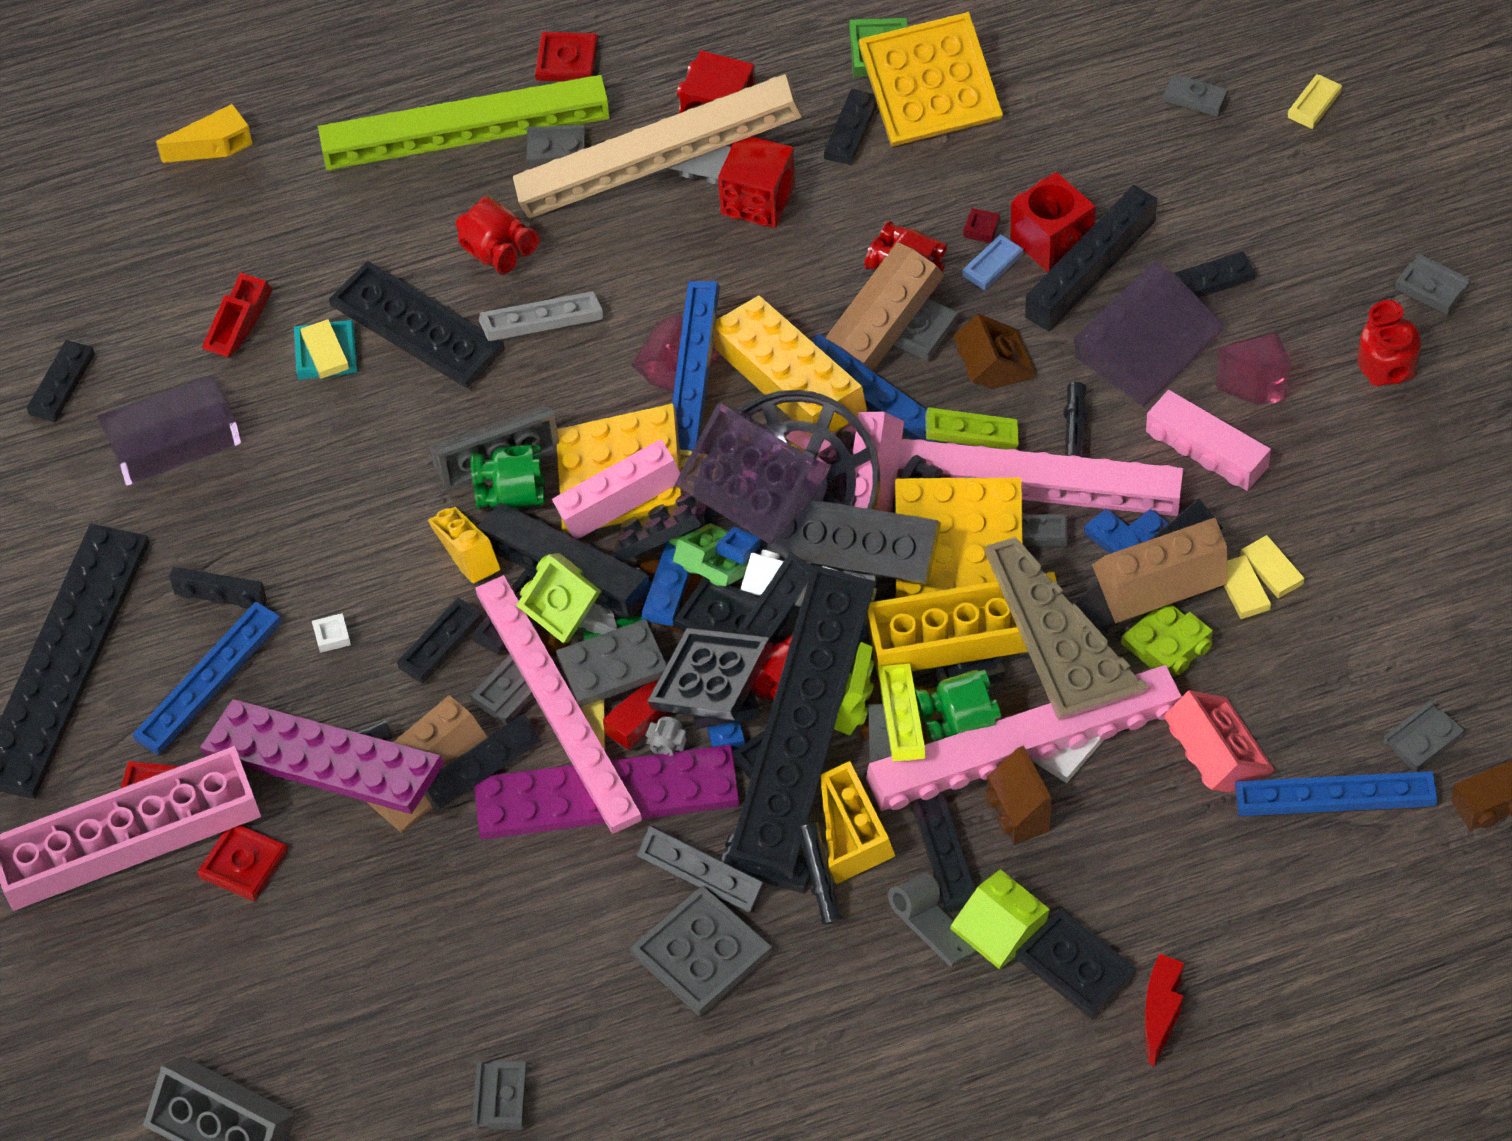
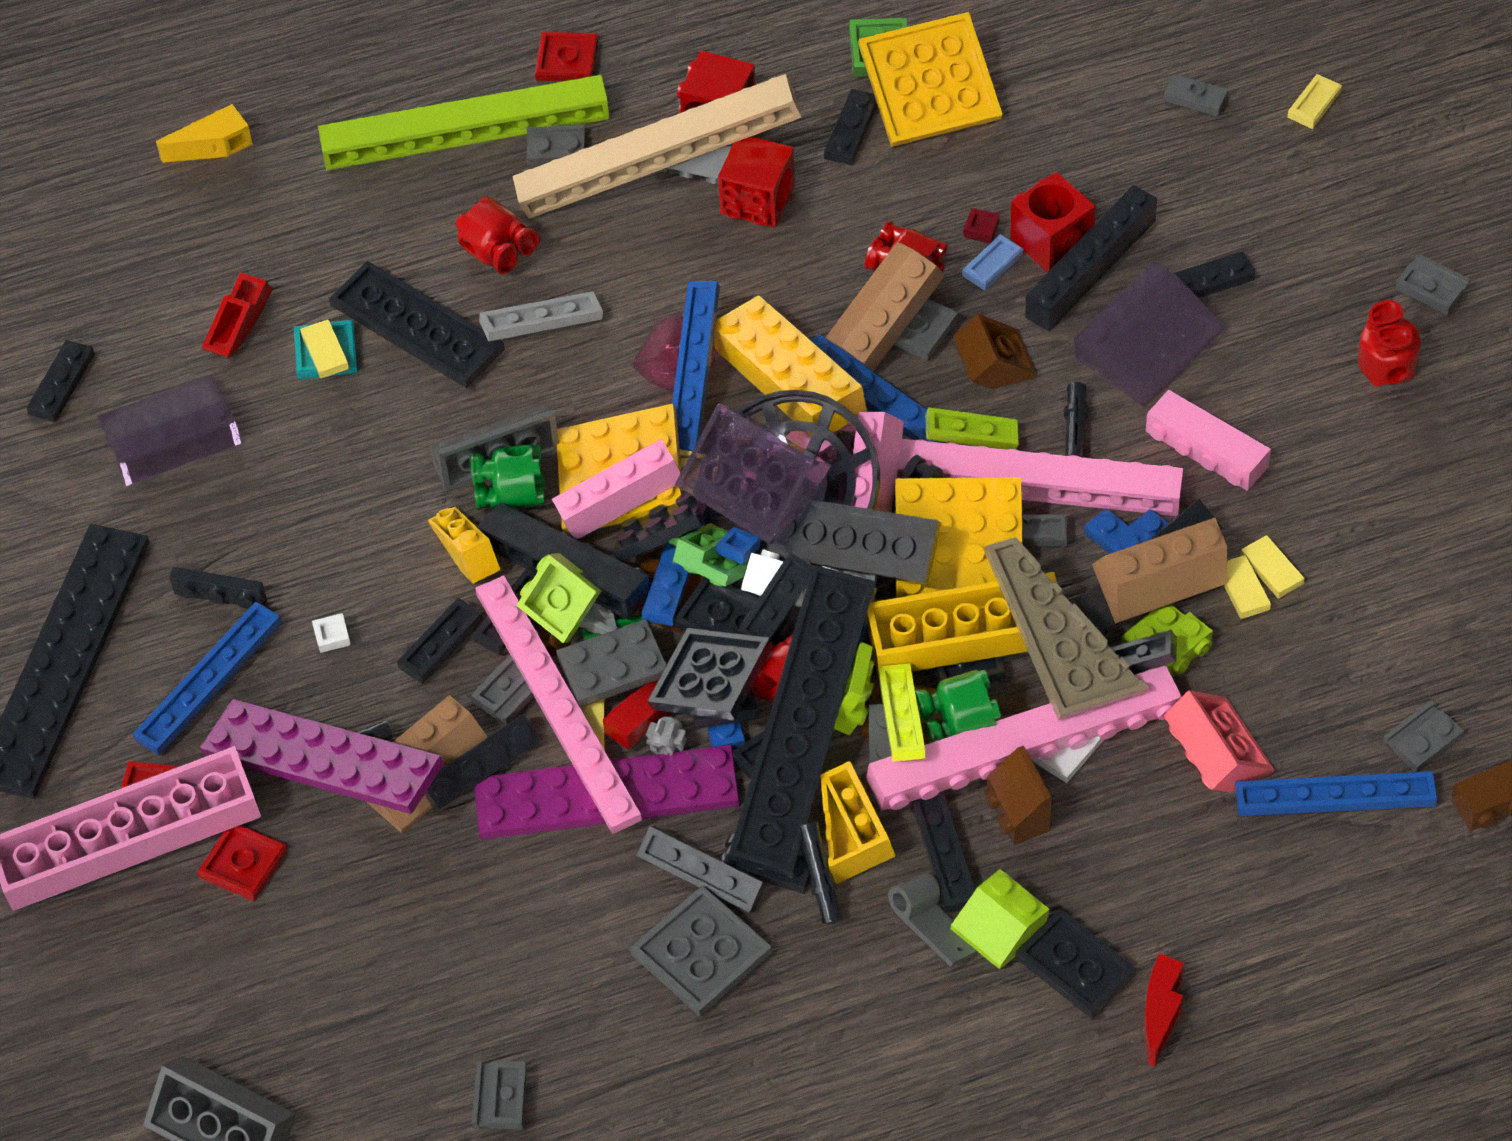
(1149, 651): none -> black plate
(1254, 370): clear pink slope -> none

